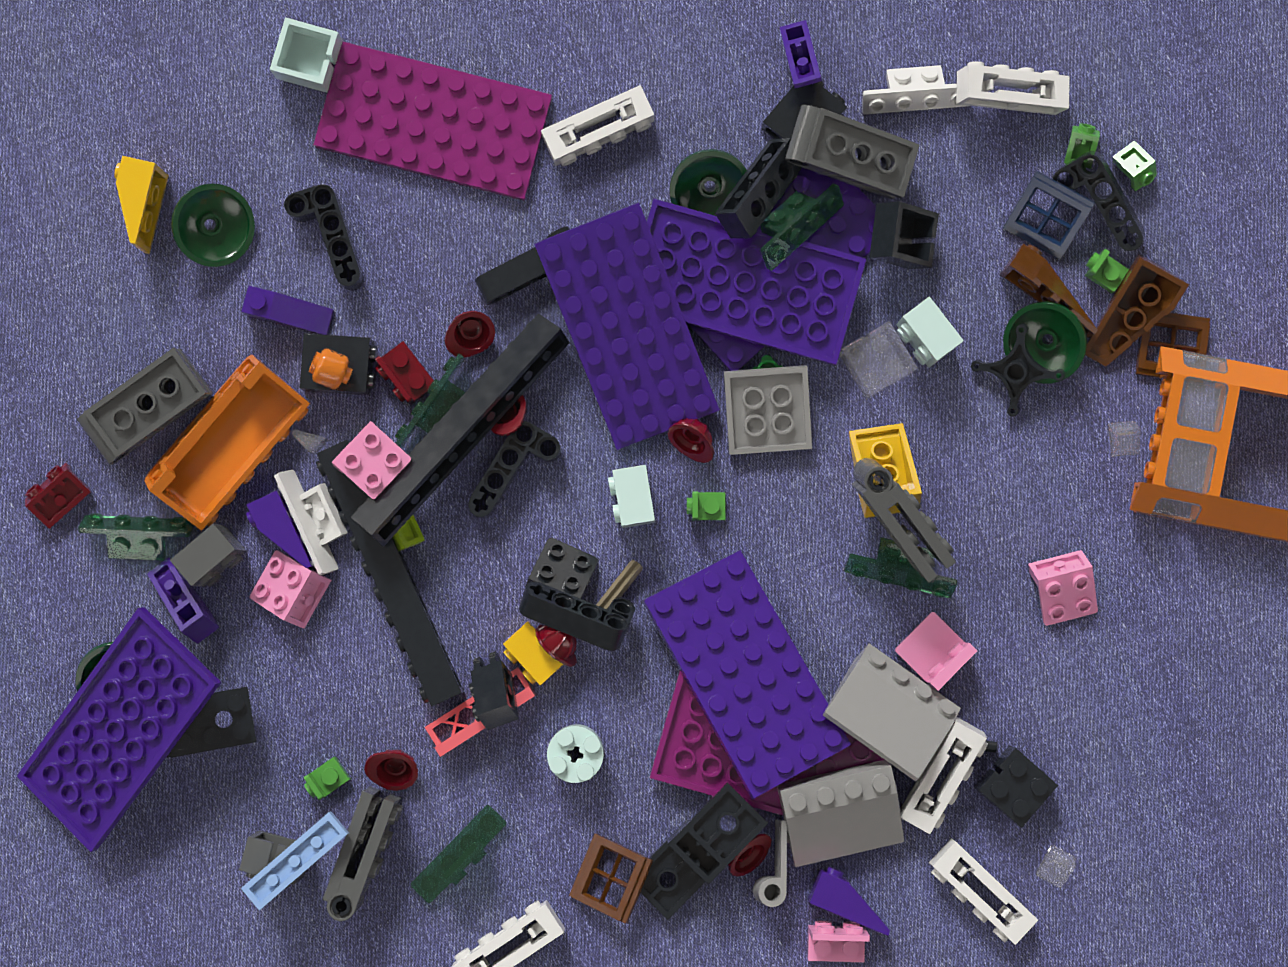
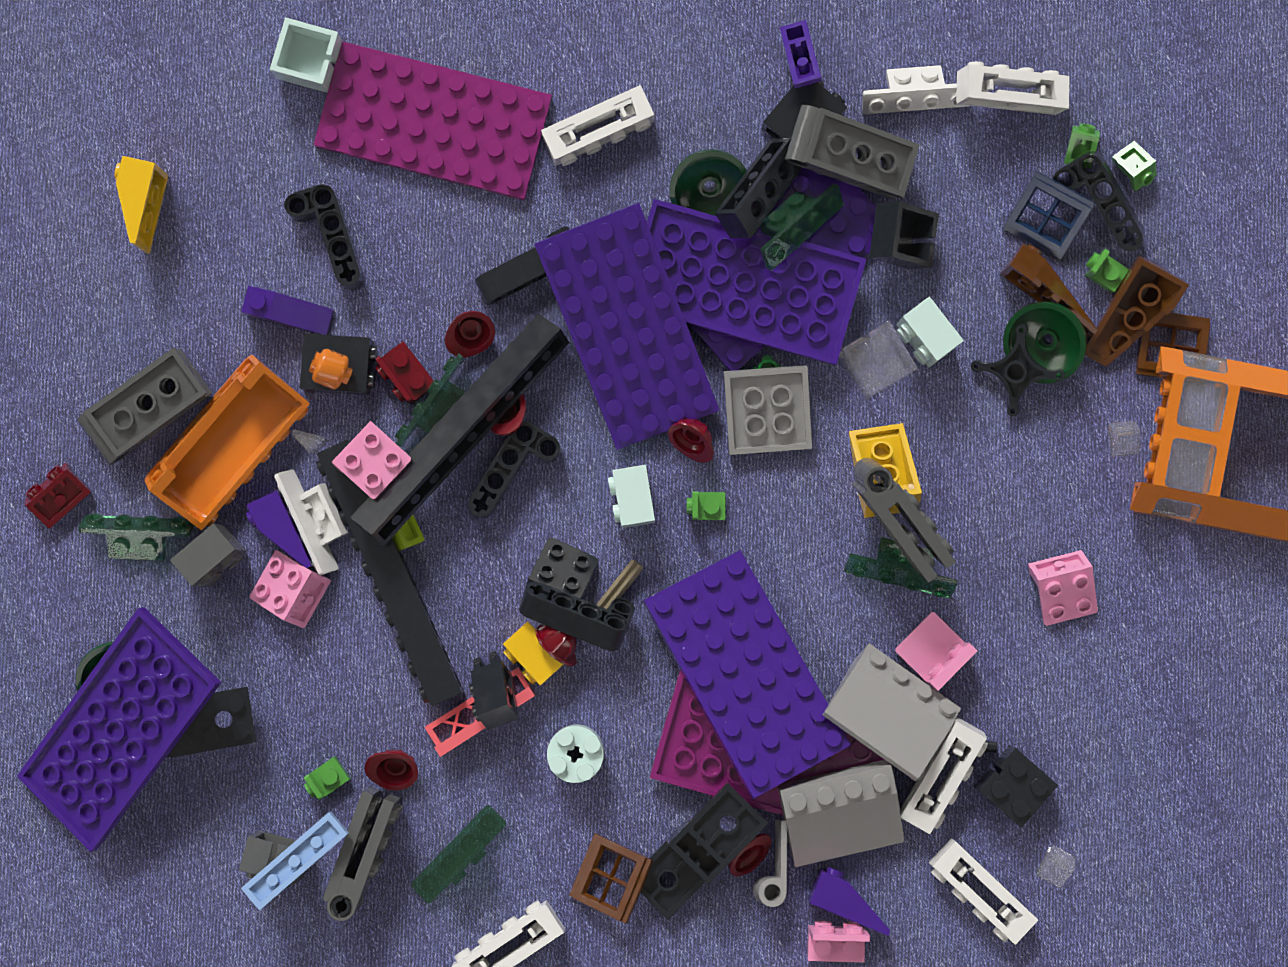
(183, 602): dark purple slope -> none
(231, 228): dark green dish -> none

